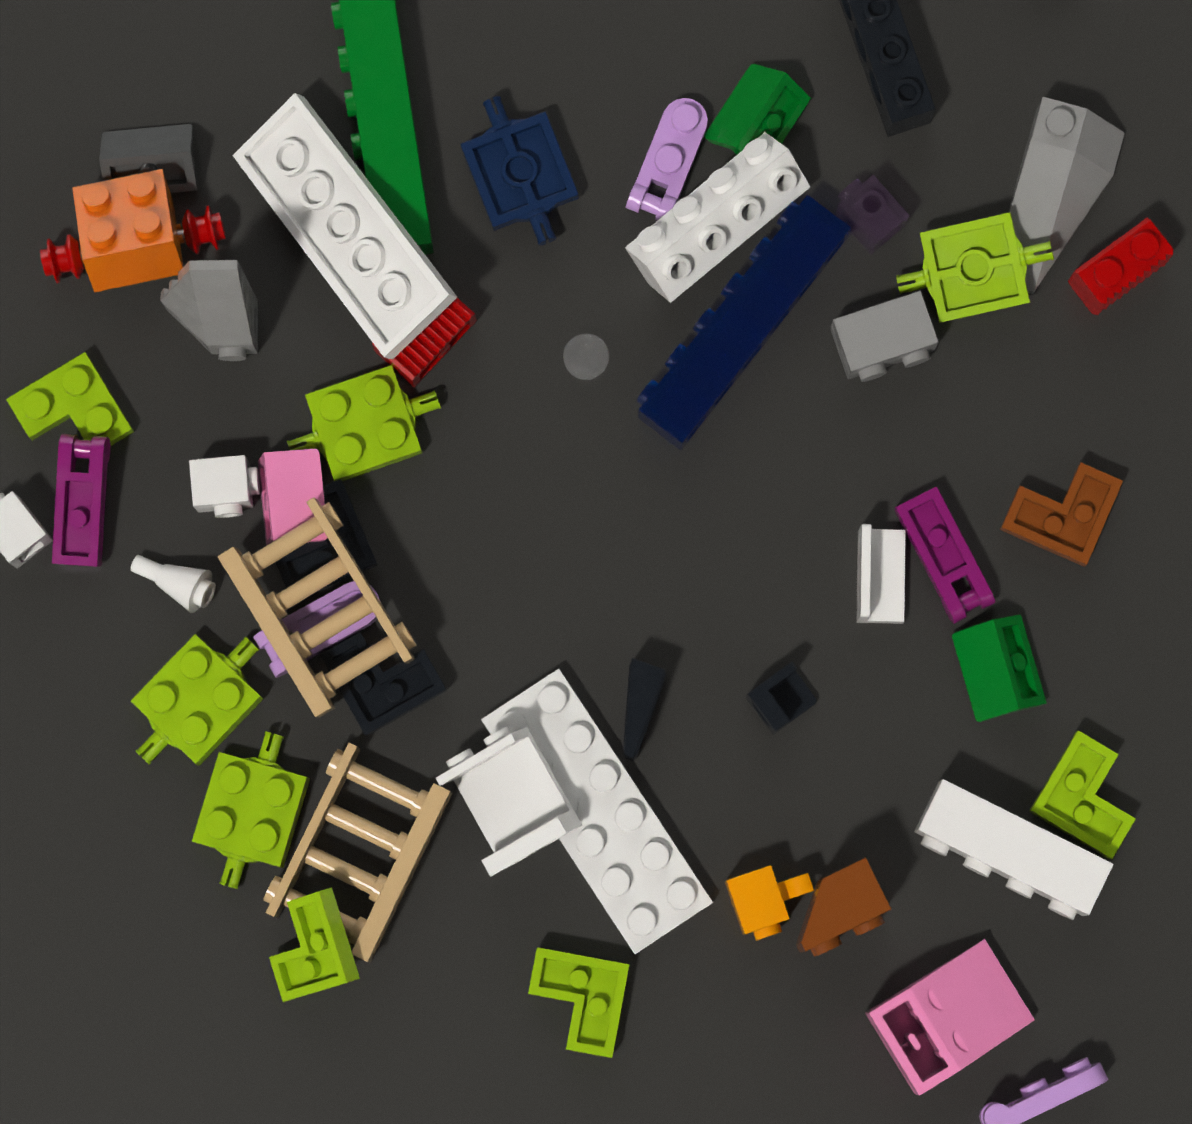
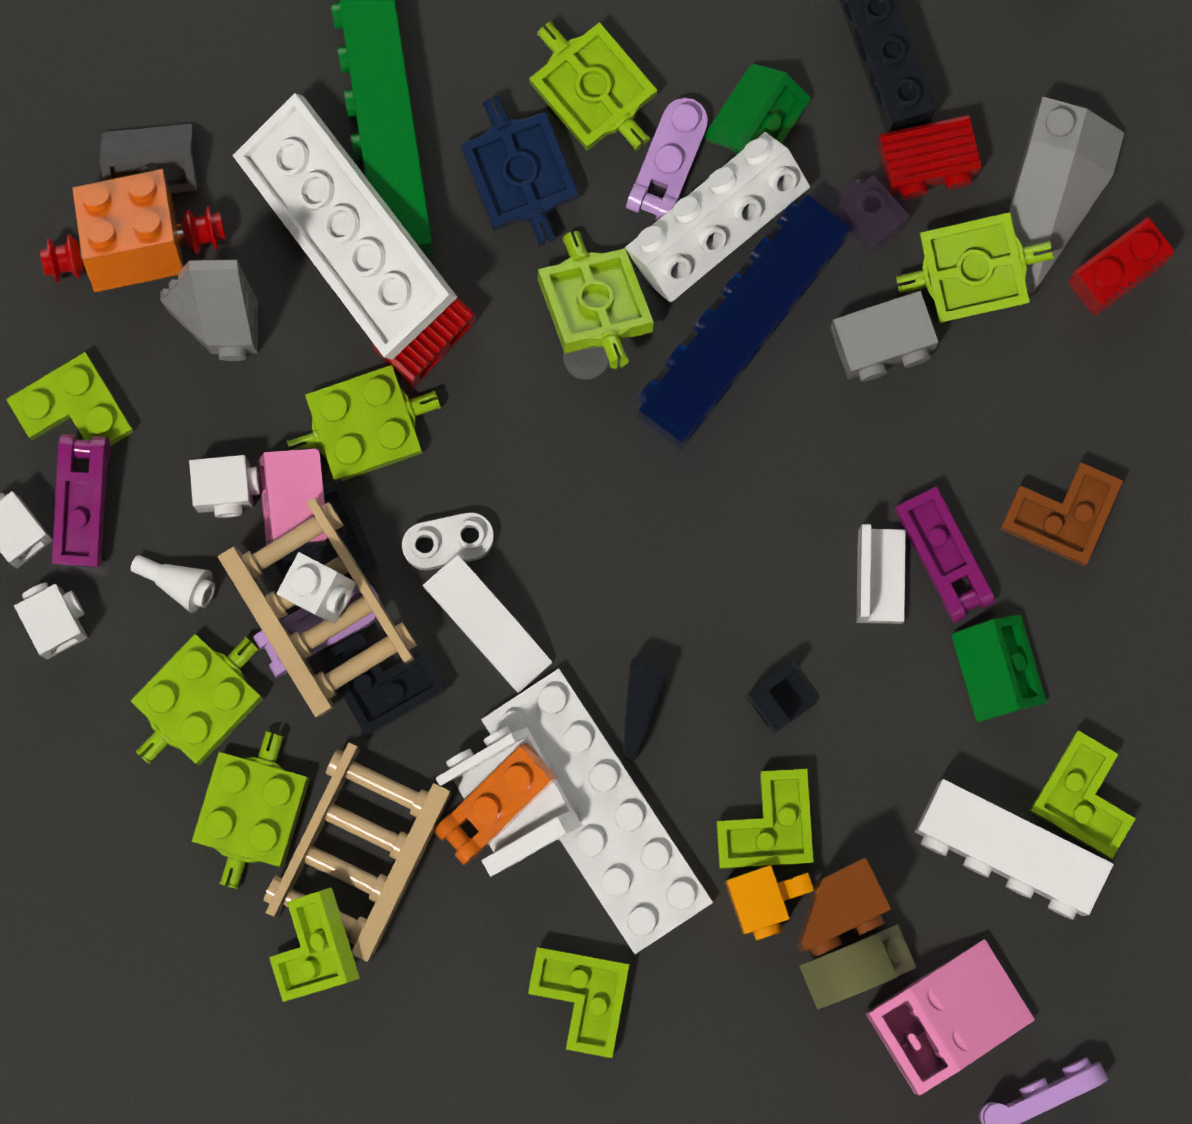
(51, 618): none -> white brick
(316, 588): none -> white brick
(447, 540): none -> white plate
(487, 623): none -> white slope
(496, 802): none -> orange plate
(593, 86): none -> lime plate
(595, 300): none -> lime plate
(781, 834): none -> lime plate
(857, 967): none -> olive brick
(929, 157): none -> red brick

